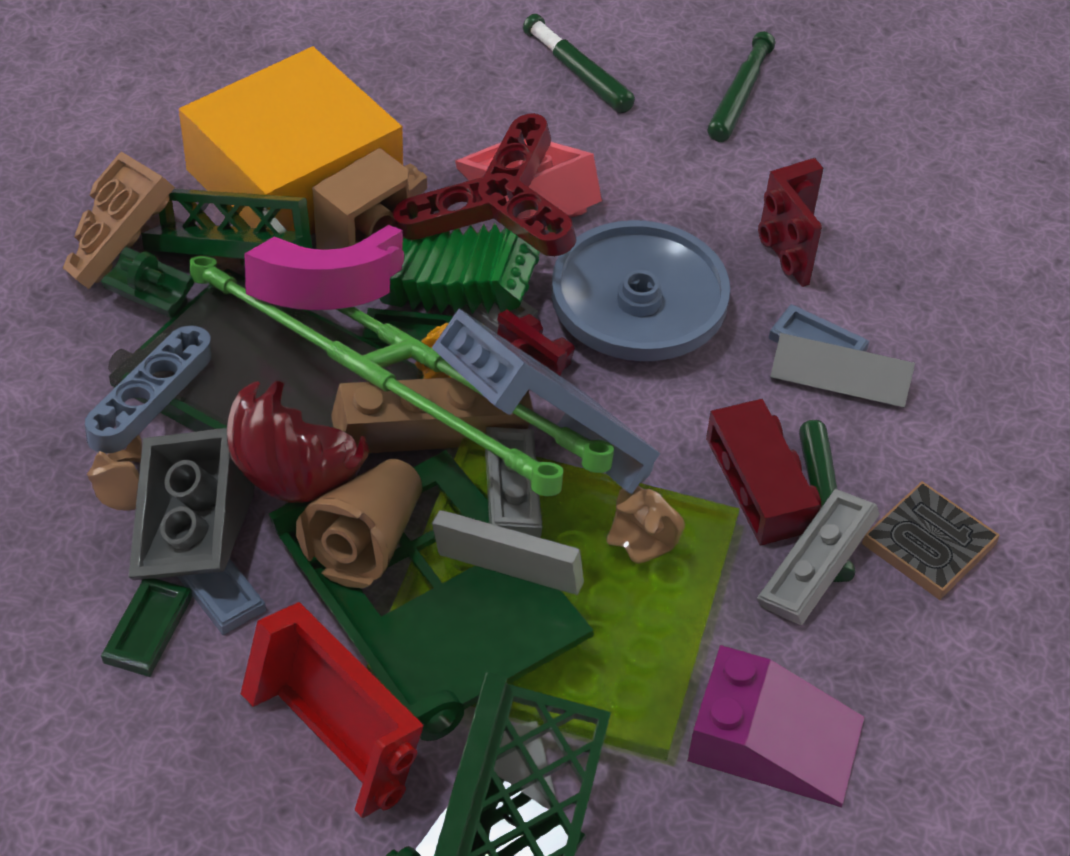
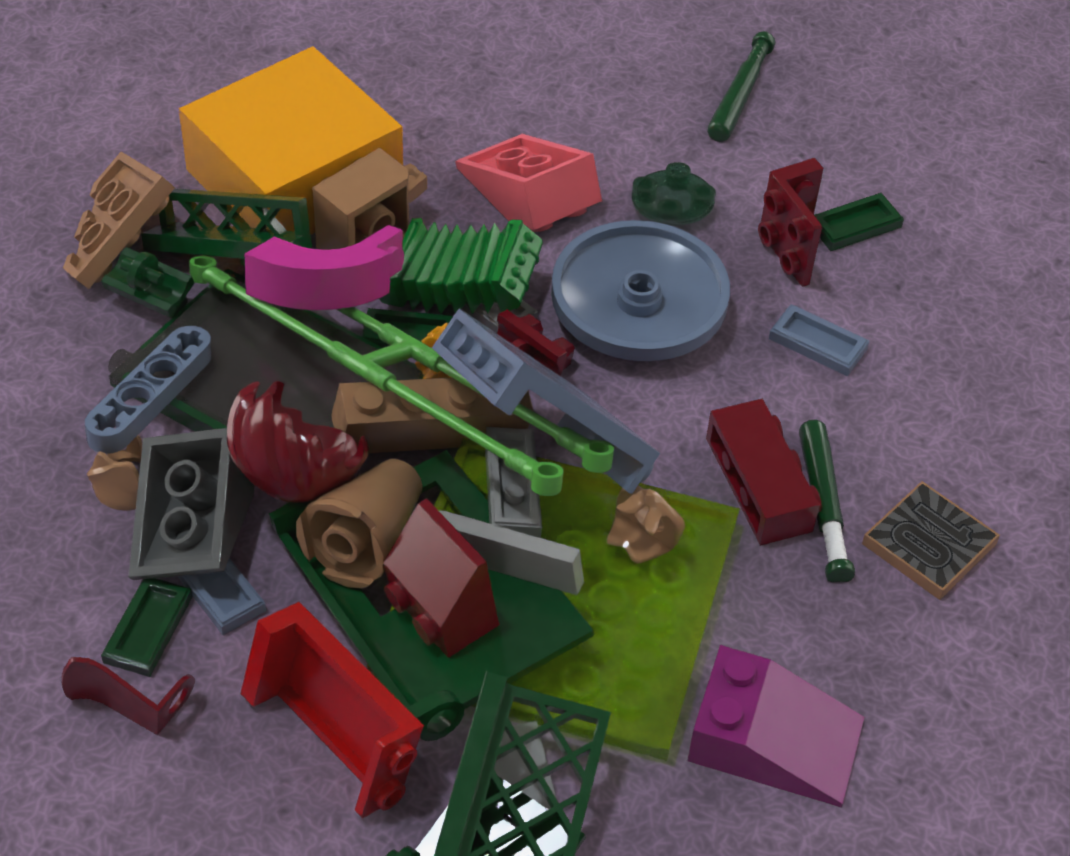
(91, 680): none -> dark red piece
(440, 582): none -> dark red slope
(487, 200): dark red piece -> none
(588, 71): dark green piece -> none
(673, 195): none -> clear green dish
(818, 556): light grey tile -> none
(842, 369): light grey tile -> none
(858, 221): none -> dark green tile

